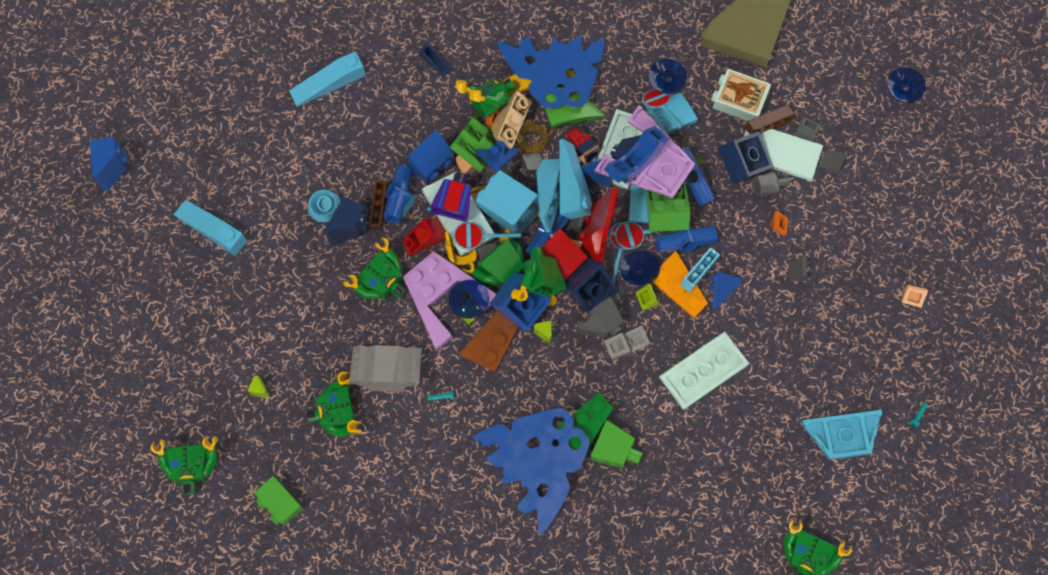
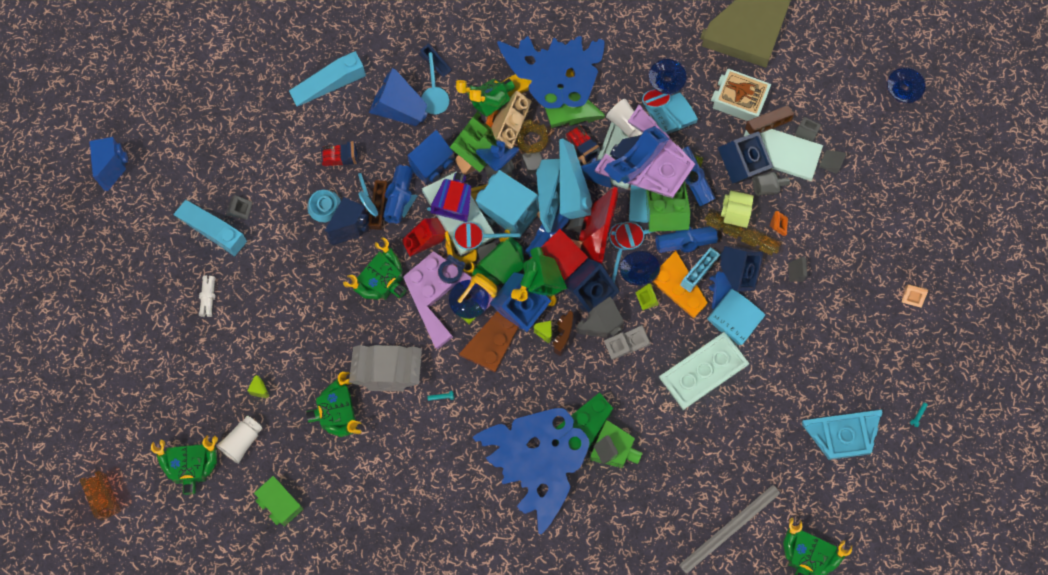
(100, 495): none -> clear orange brick
(207, 296): none -> white pin
(239, 207): none -> dark grey slope
(240, 439): none -> white plant
(339, 154): none -> leg
(365, 199): none -> medium azure piece
(399, 101): none -> blue slope
(435, 97): none -> medium azure piece
(451, 260): none -> dark blue piece
(484, 282): none -> yellow piece
(565, 328): none -> reddish brown slope
(606, 449): none -> dark grey slope
(620, 115): none -> white plant
(729, 529): none -> light grey axle
(736, 316): none -> medium azure slope
(737, 208): none -> yellowish green brick
(741, 267): none -> dark blue slope
(749, 235): none -> clear yellow windscreen

